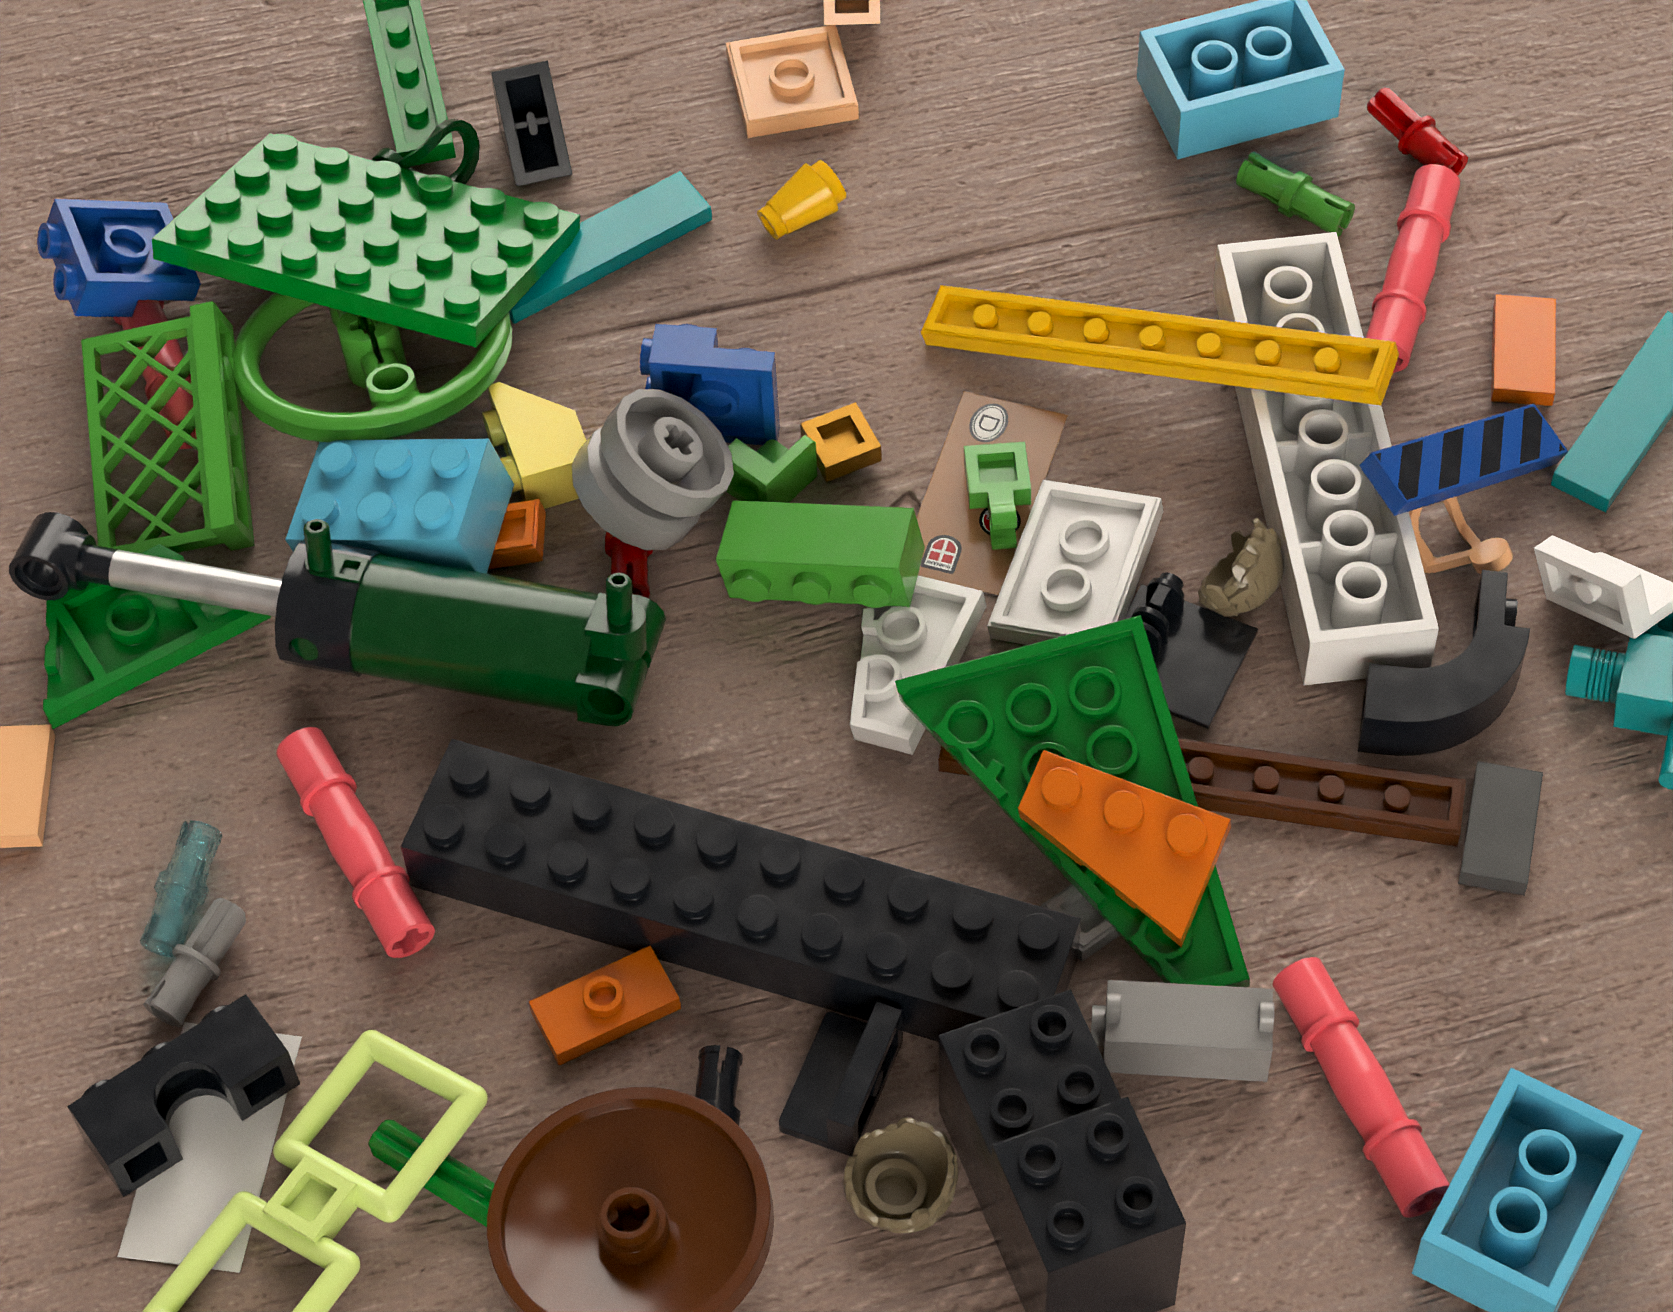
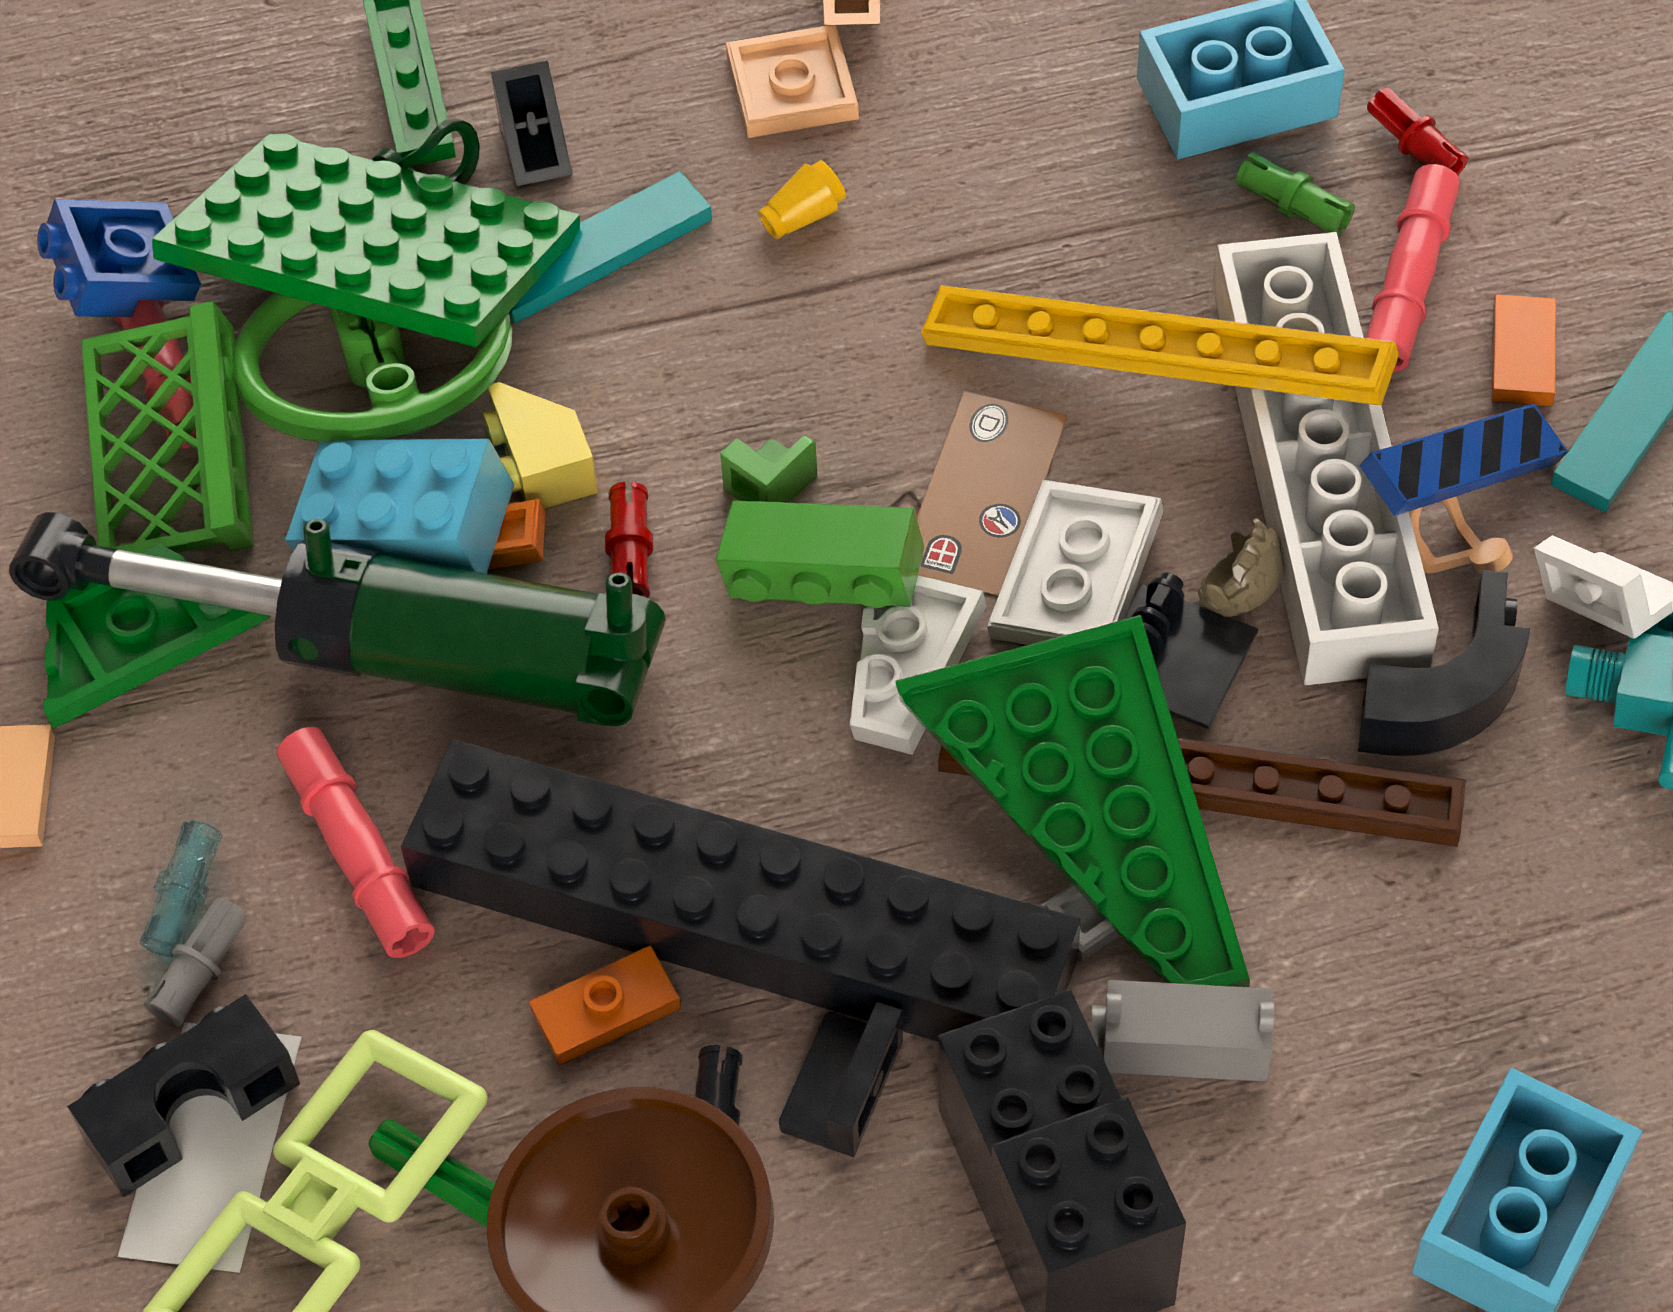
(652, 469): light grey wheel -> none
(725, 384): blue plate -> none
(842, 441): plate -> none
(901, 1176): dark tan hair -> none
(998, 481): bright green plate -> none
(1129, 836): orange wing -> none
(1361, 1087): coral piece -> none
(1500, 828): dark grey tile -> none

